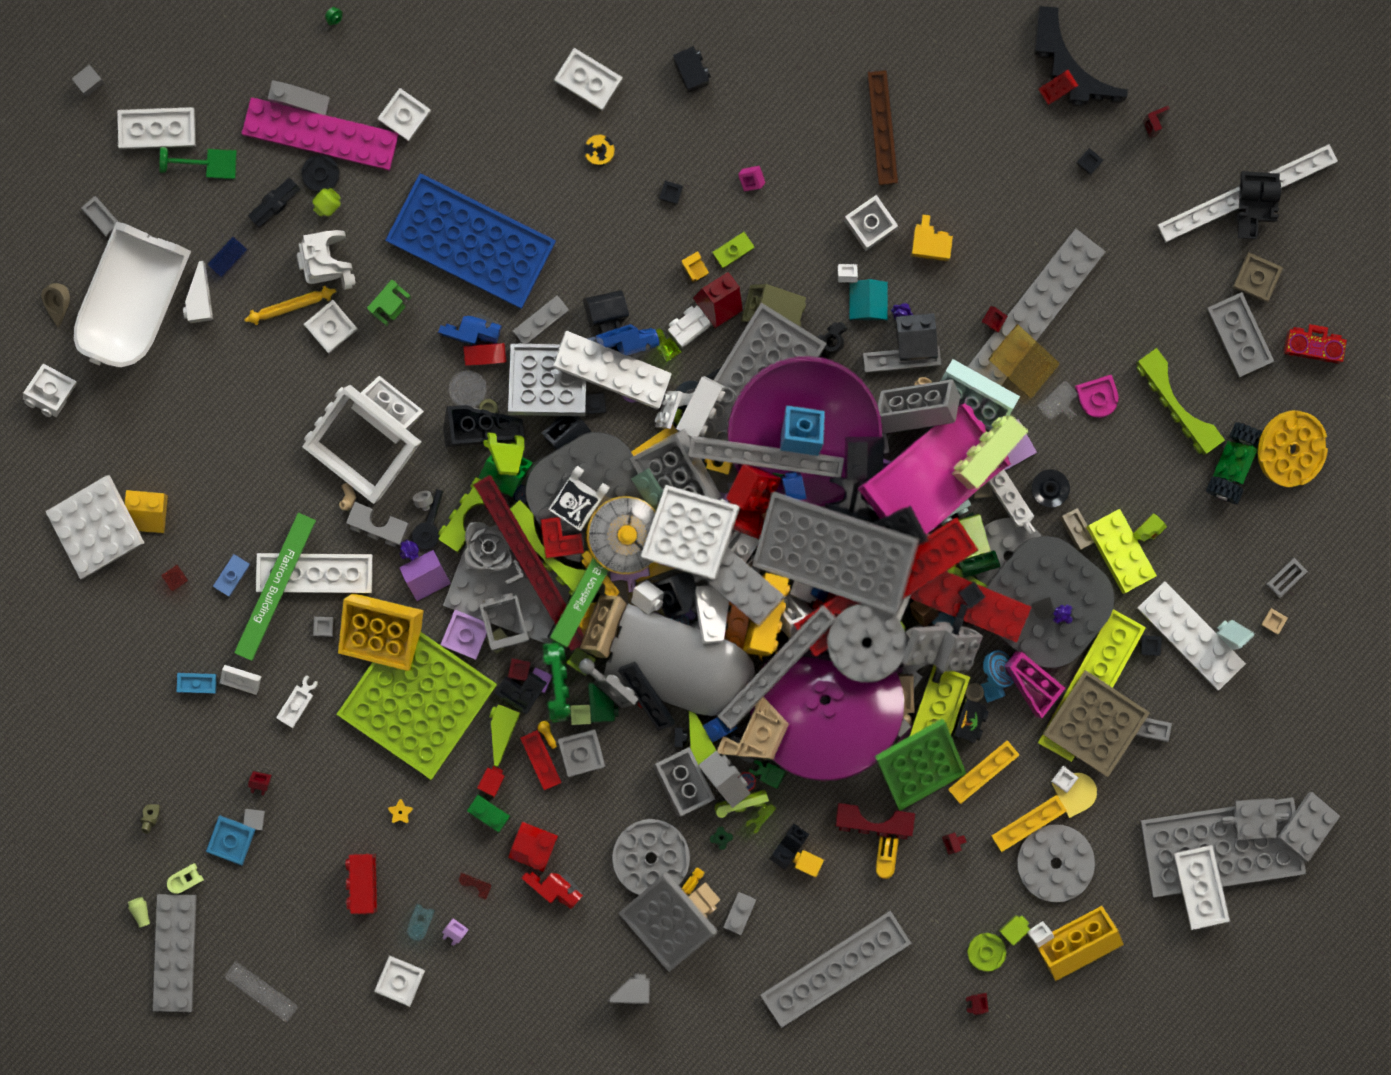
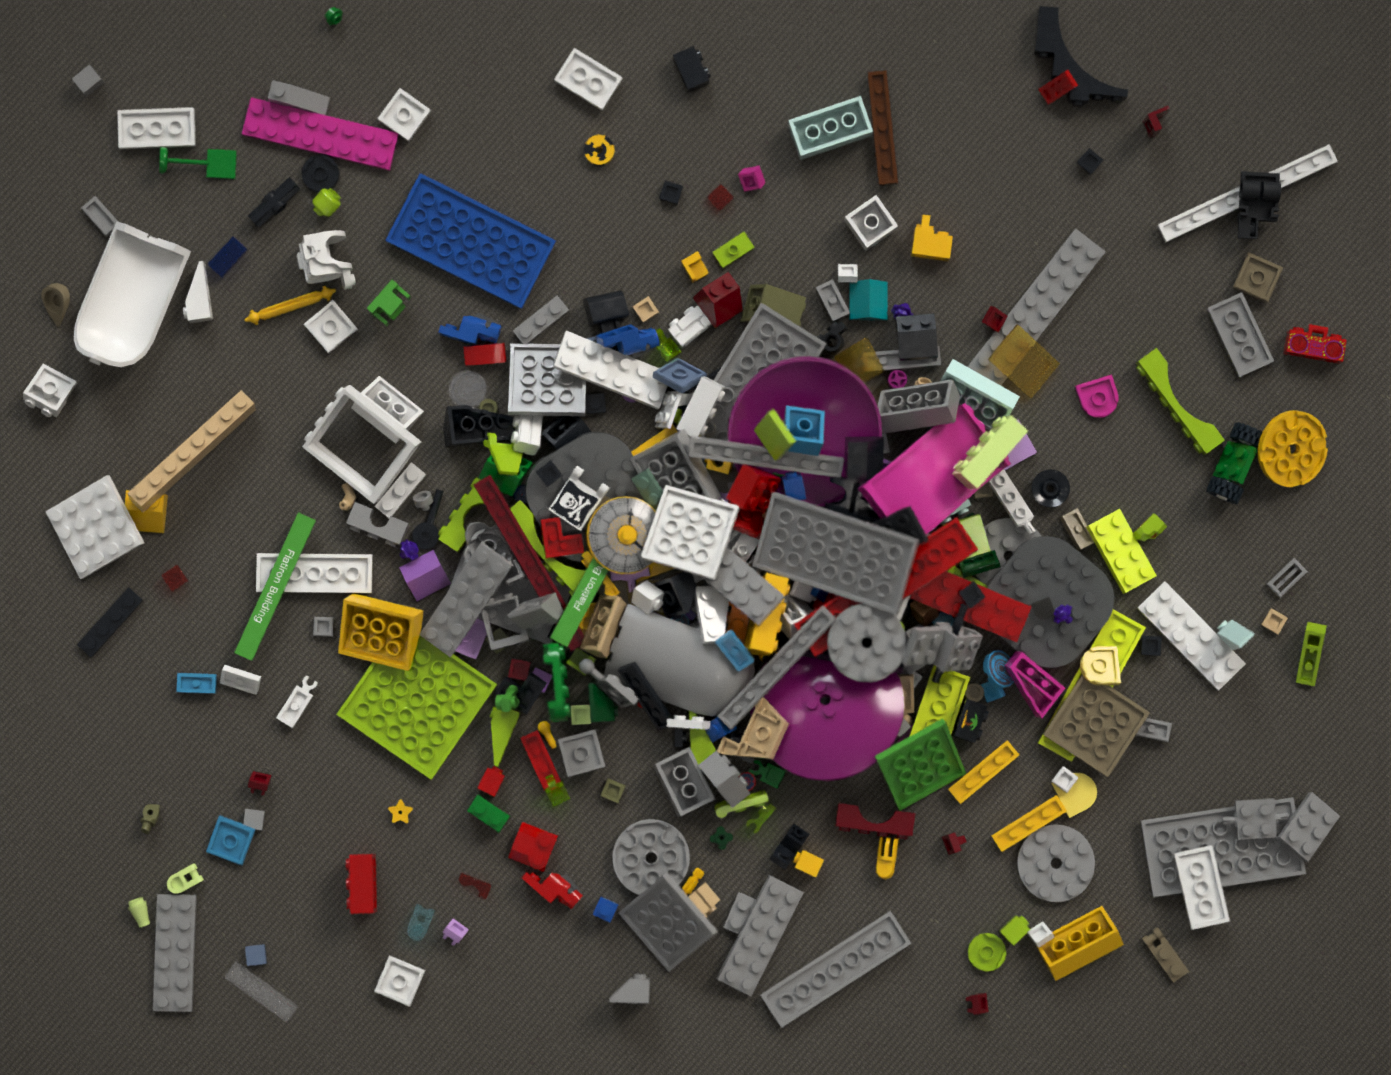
(110, 622): none -> black plate
(192, 451): none -> tan brick
(231, 575): medium blue plate -> none
(256, 955): none -> sand blue tile
(400, 490): none -> white plate
(466, 599): none -> light grey plate
(509, 700): none -> bright green plate
(527, 433): none -> white brick
(537, 612): none -> light grey slope
(549, 473): none -> black plate
(556, 791): none -> clear neon green plate
(605, 909): none -> blue brick
(613, 790): none -> olive tile
(645, 309): none -> tan tile
(679, 375): none -> sand blue plate
(695, 723): none -> white plate
(720, 197): none -> clear red plate
(734, 650): none -> dark azure plate
(759, 935): none -> light grey plate
(774, 435): none -> lime tile
(830, 127): none -> light aqua brick
(832, 300): none -> light grey plate
(861, 360): none -> clear yellow tile
(896, 377): none -> magenta wheel
(1059, 402): clear plate -> none
(1101, 665): none -> light yellow tile
(1165, 955): none -> dark tan plate
(1311, 653): none -> lime slope

